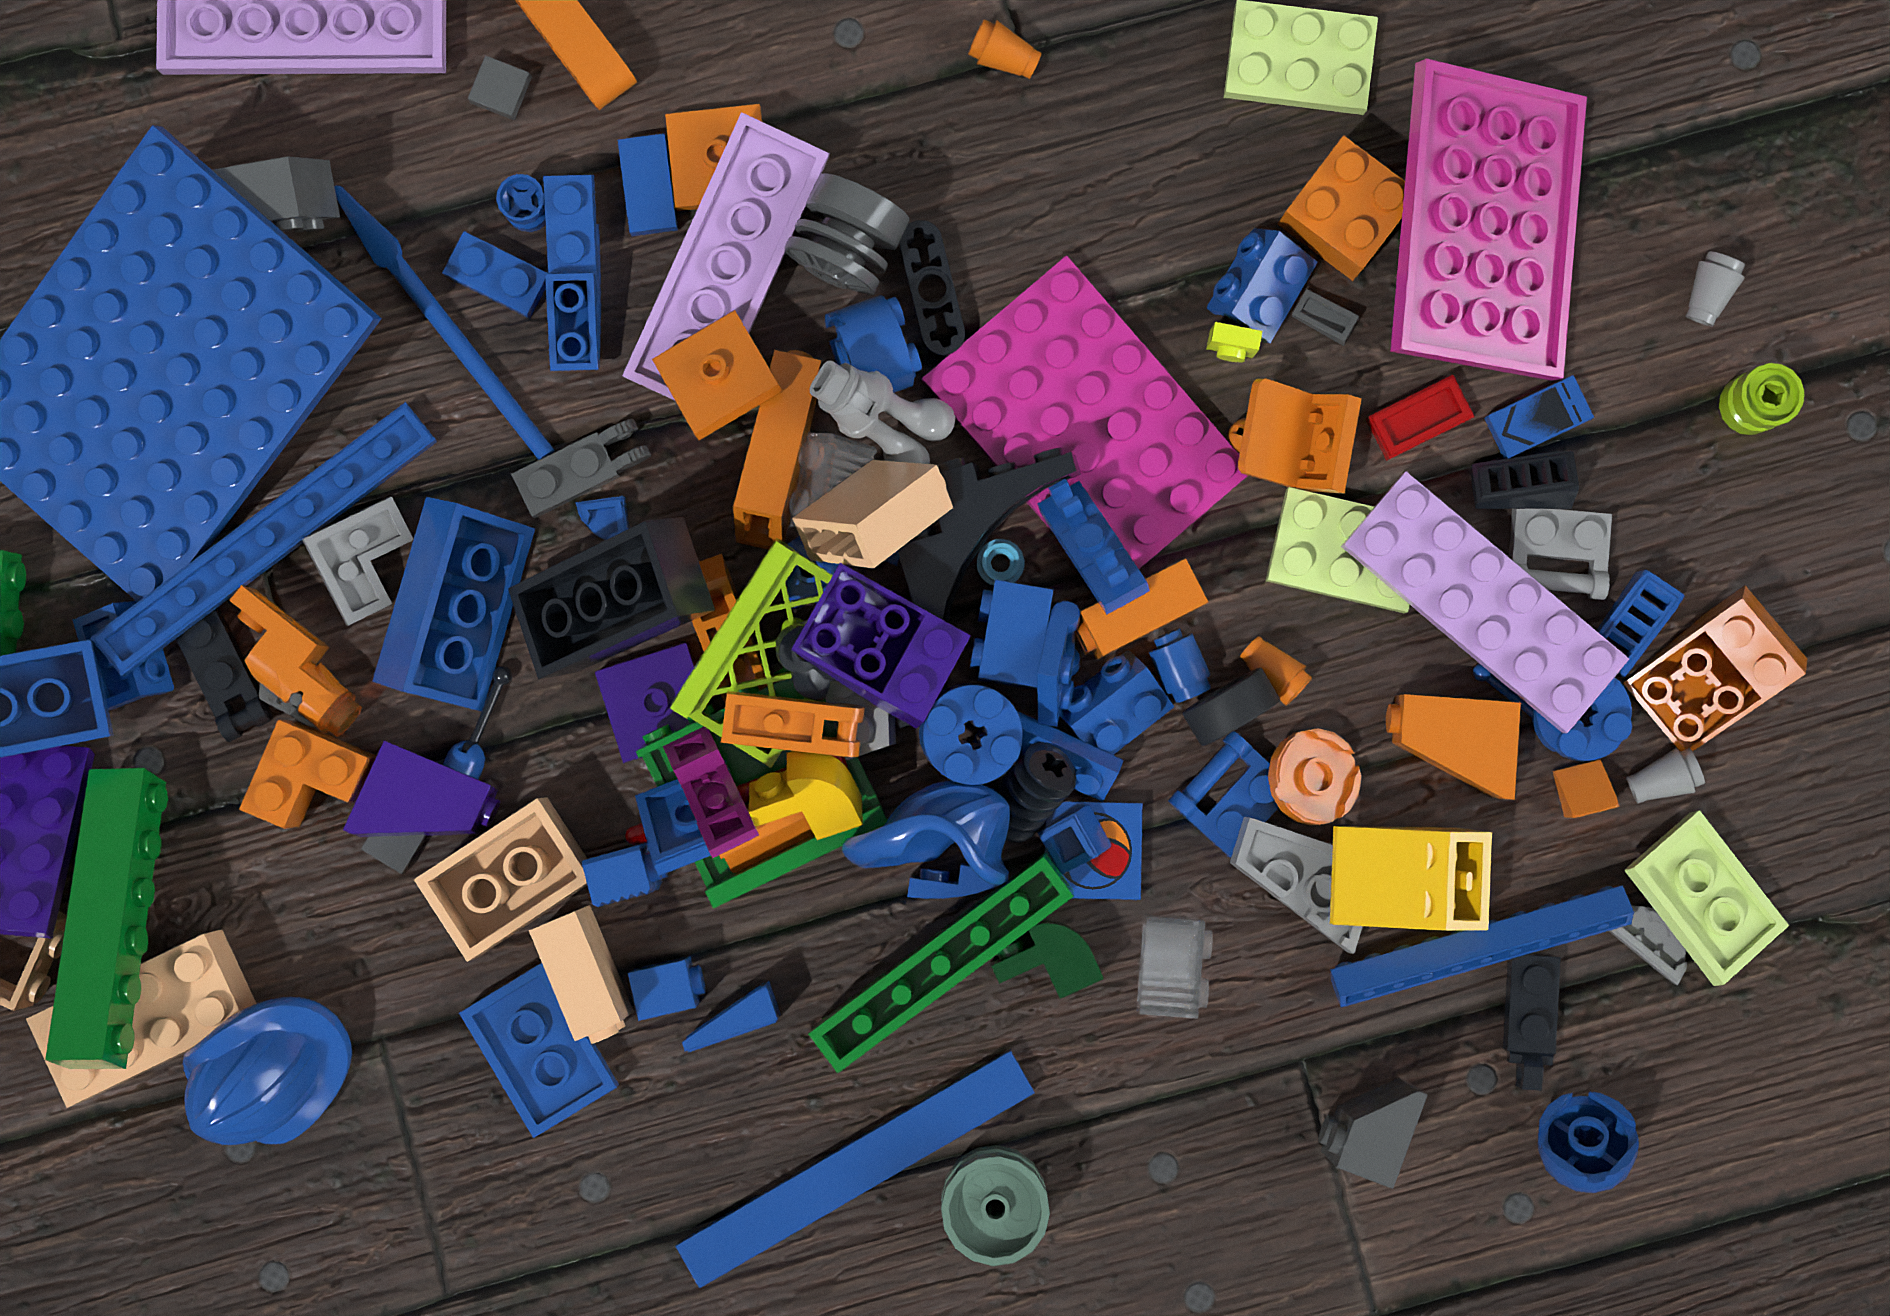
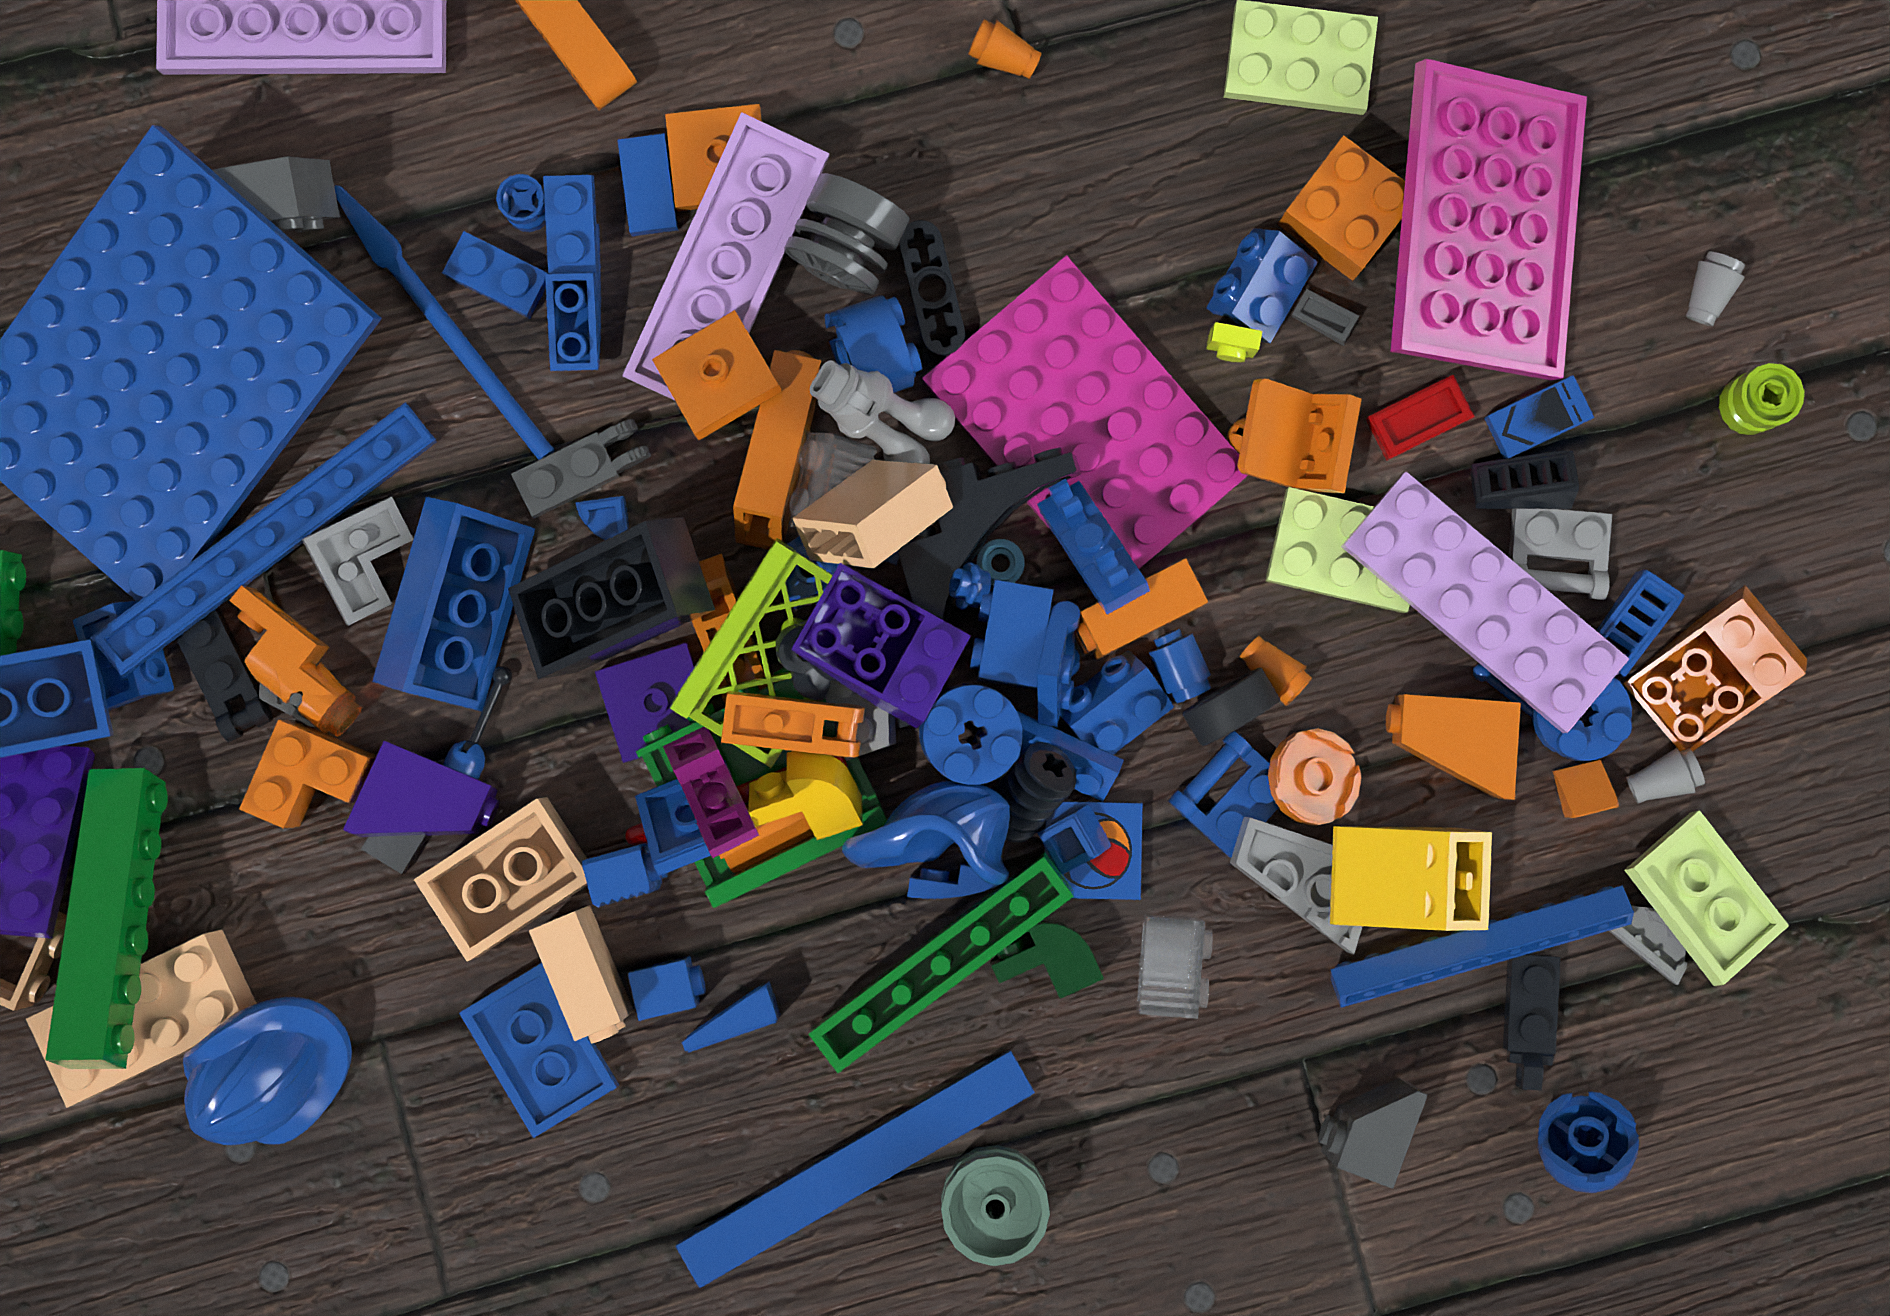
(499, 87): dark grey tile -> none
(969, 585): none -> blue plate

